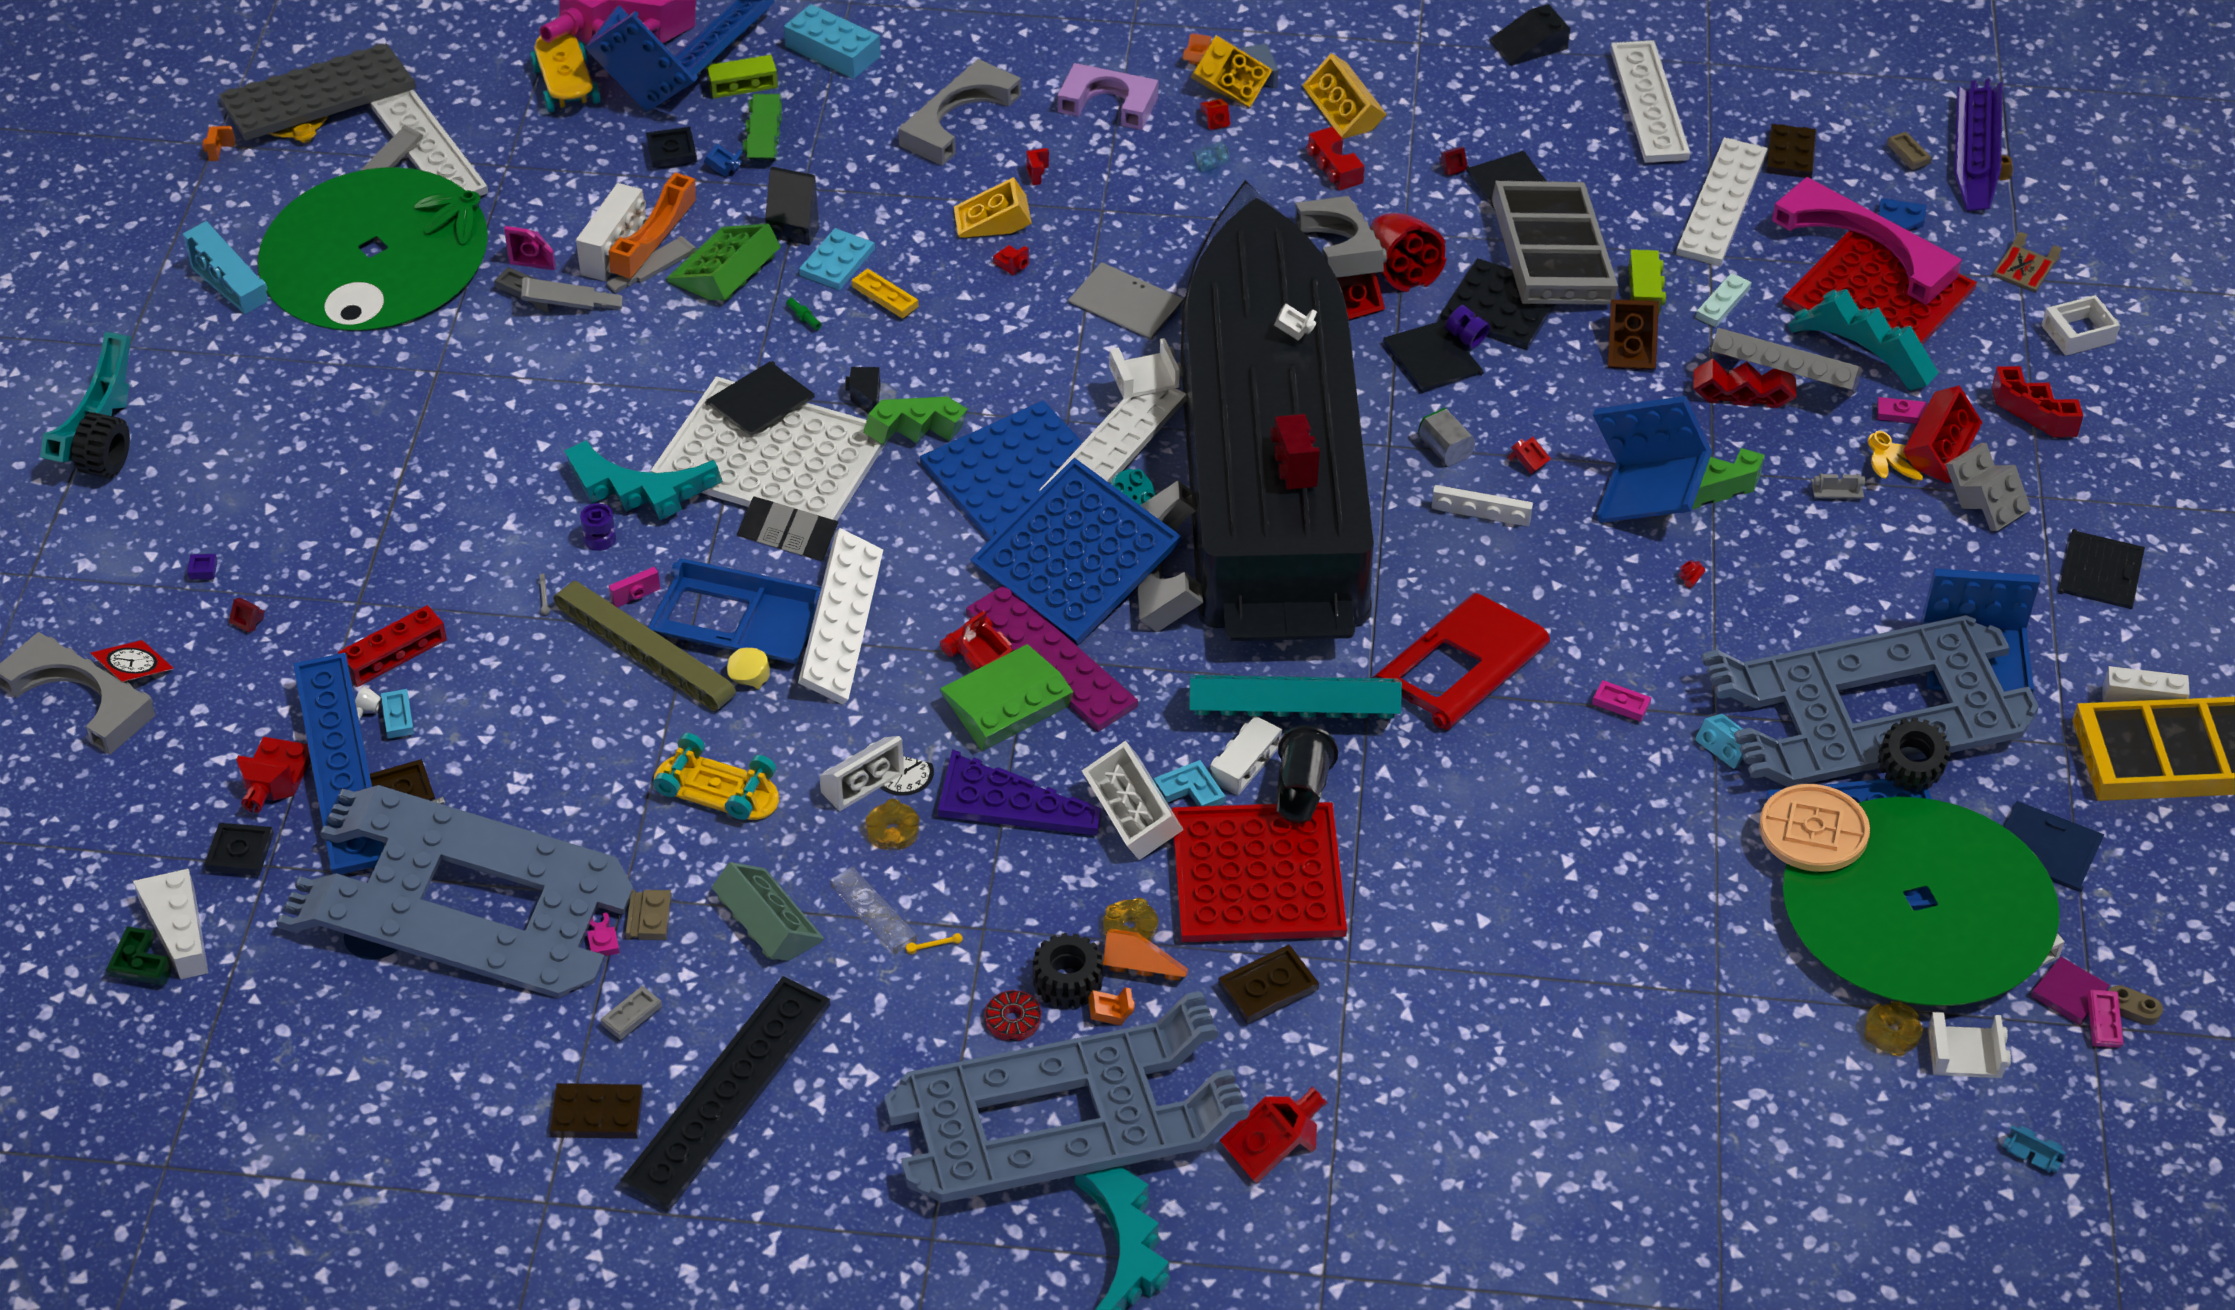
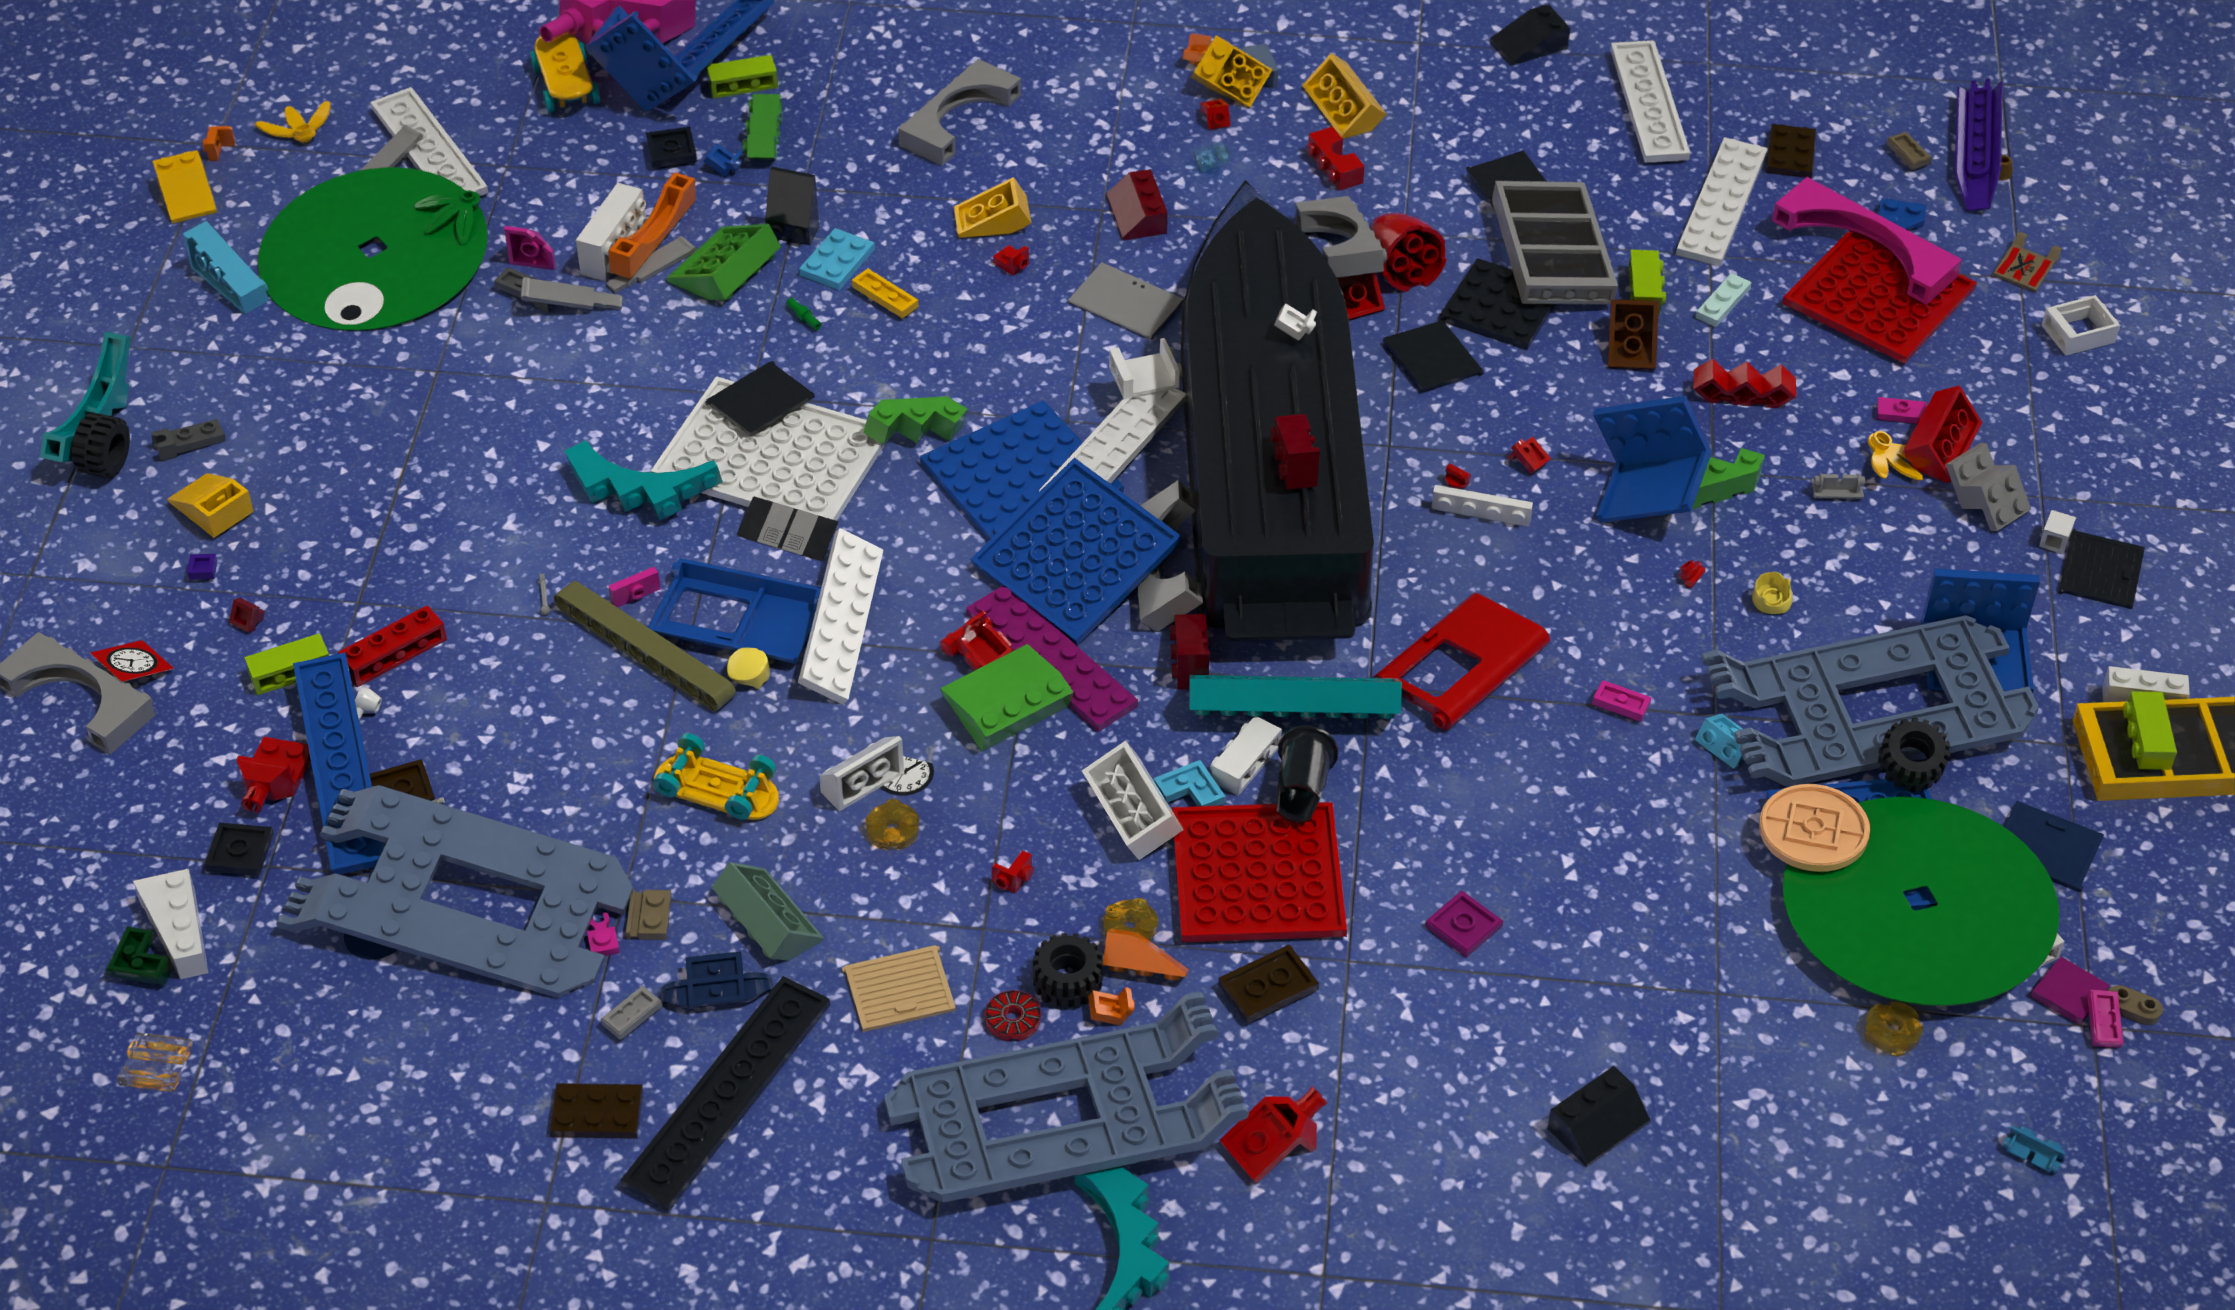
(155, 1062): none -> clear slope
(184, 186): none -> yellow slope
(186, 438): none -> dark grey plate
(213, 503): none -> yellow slope
(275, 667): none -> lime brick
(316, 91): dark grey plate -> none
(397, 713): medium azure plate -> none
(598, 527): dark purple wheel -> none
(715, 981): none -> dark blue plate
(832, 41): medium azure brick -> none
(864, 387): black slope -> none
(873, 910): clear plate -> none
(899, 988): none -> tan piece
(911, 948): yellow hinge -> none
(1002, 797): dark purple wing -> none
(1016, 875): none -> red bracket
(1036, 163): red bracket -> none
(1088, 81): lavender arch -> none
(1138, 206): none -> dark red slope
(1138, 483): teal plate -> none
(1189, 648): none -> dark red wedge
(1446, 437): flat silver piece -> none
(1453, 160): dark red tile -> none
(1456, 477): none -> red plate
(1464, 923): none -> magenta tile
(1469, 328): dark purple wheel -> none
(1598, 1116): none -> black slope
(1772, 593): none -> light yellow hair
(1787, 359): light grey arch -> none
(1895, 346): teal arch -> none
(1968, 1049): white panel -> none
(2036, 403): red brick -> none
(2057, 532): none -> white brick
(2150, 730): none -> lime brick

